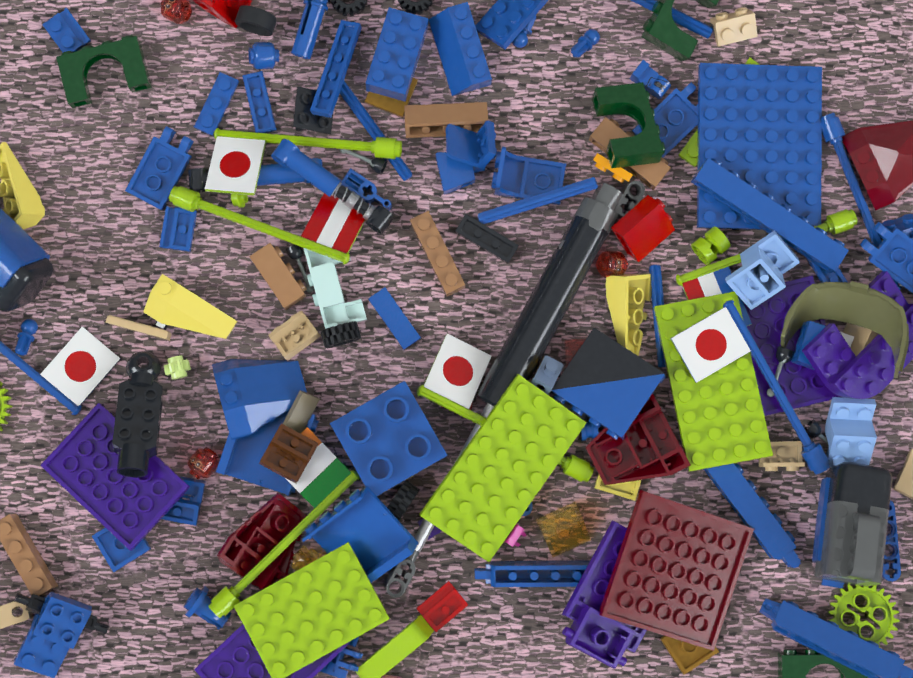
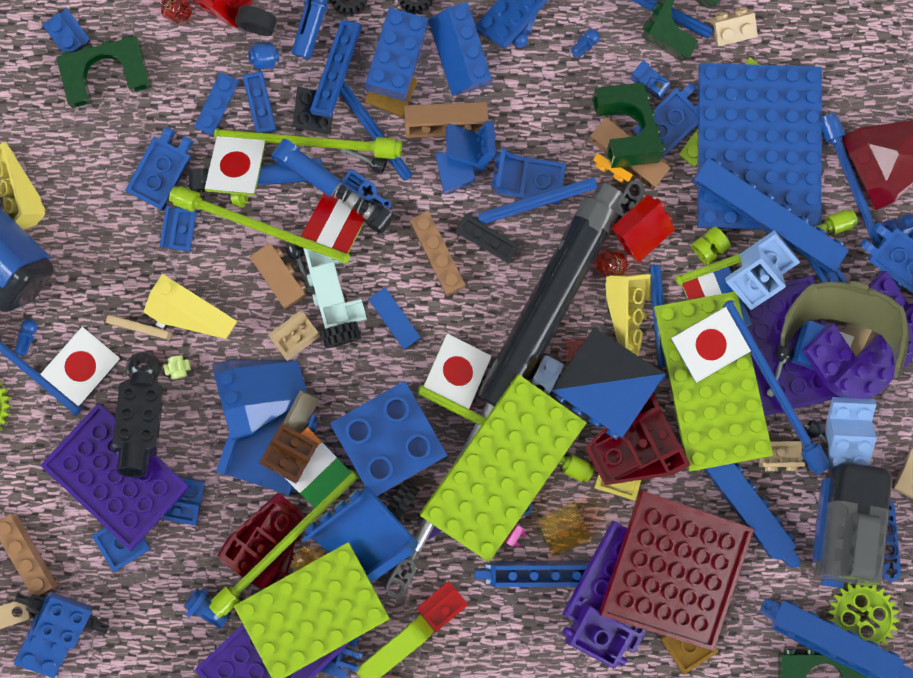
(203, 463): clear red head -> none
(588, 431): blue wheel -> none

